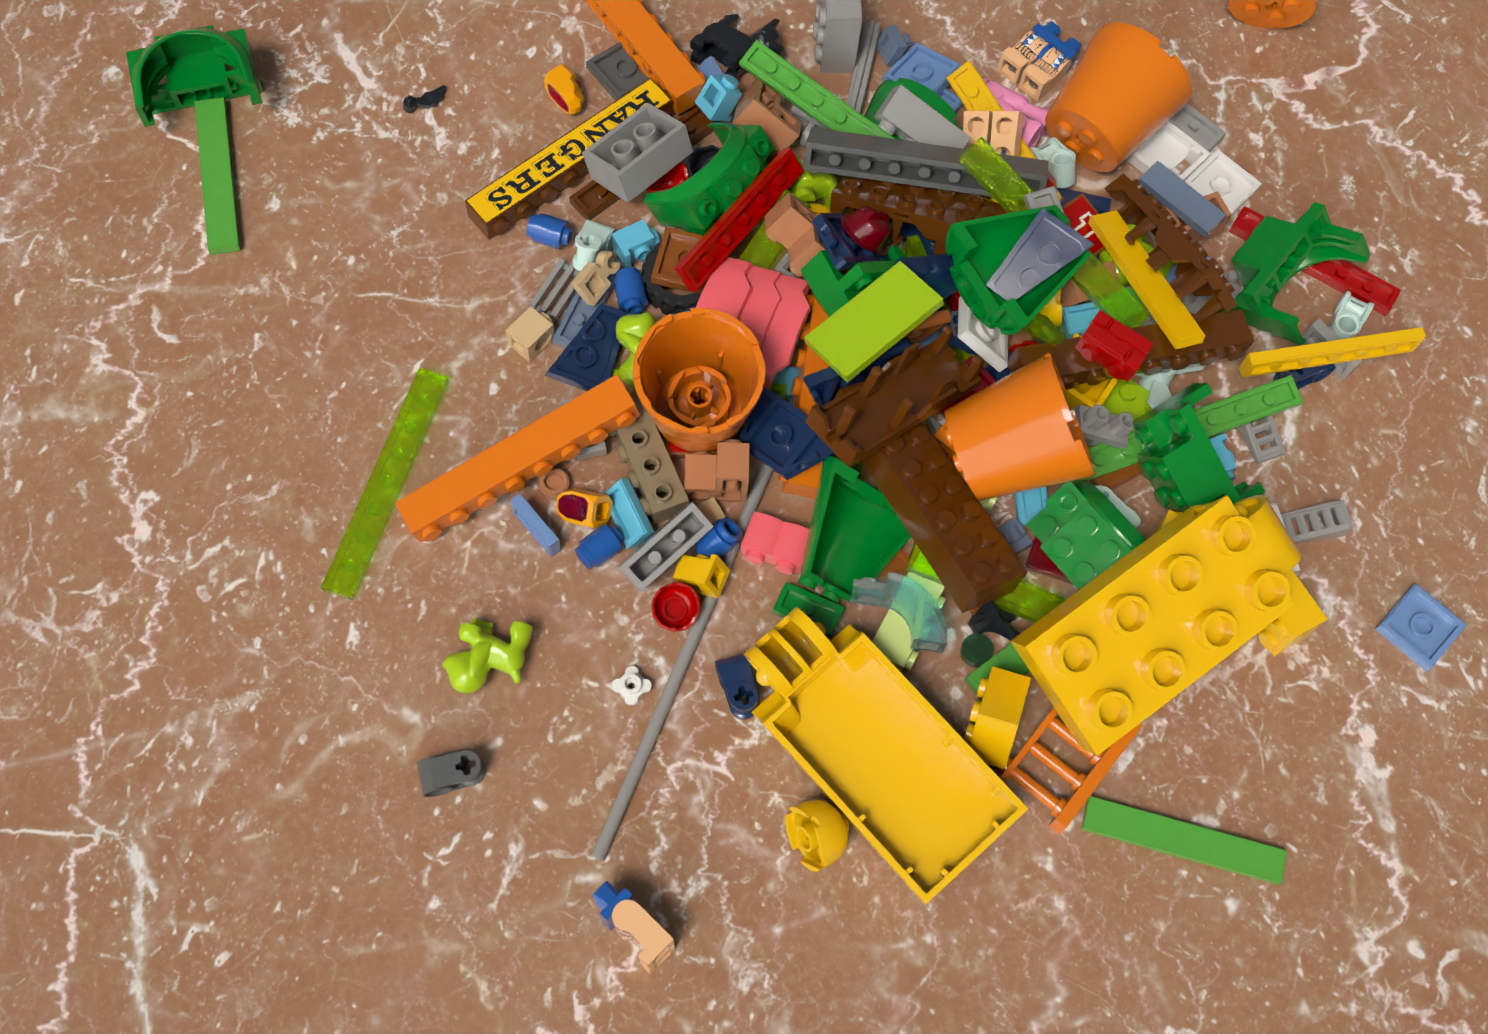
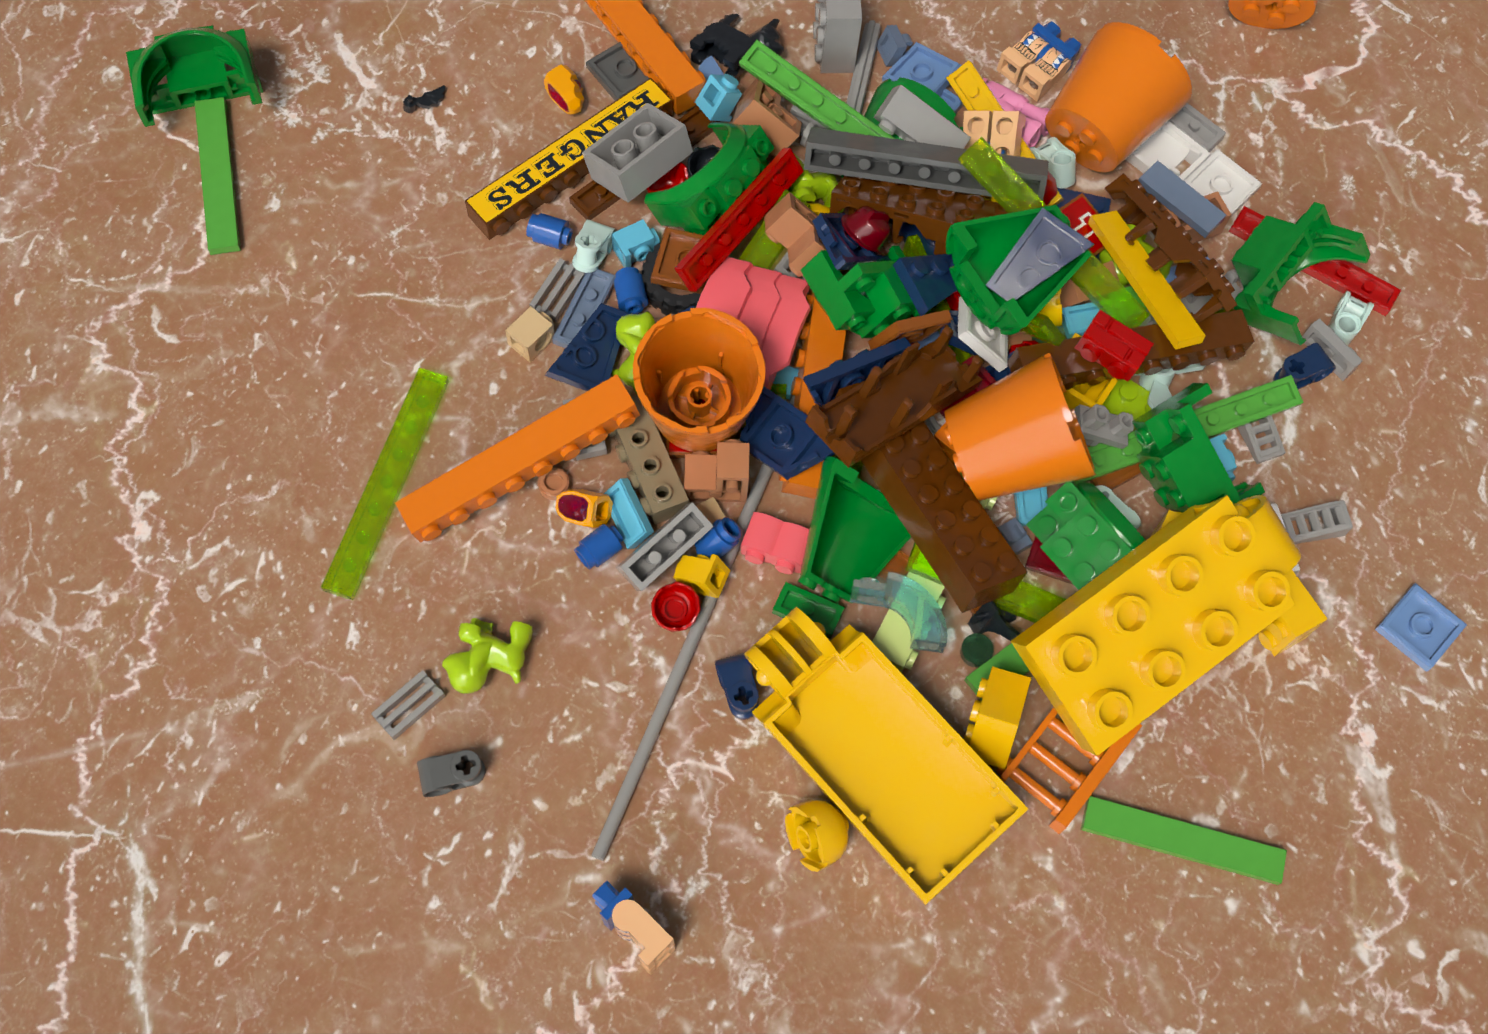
(400, 695): none -> light grey tile
(535, 525): medium blue tile -> none
(592, 279): tan plate -> none
(631, 695): white plate -> none
(873, 321): lime tile -> none
(1042, 198): light grey tile -> none
(1331, 352): yellow tile -> none

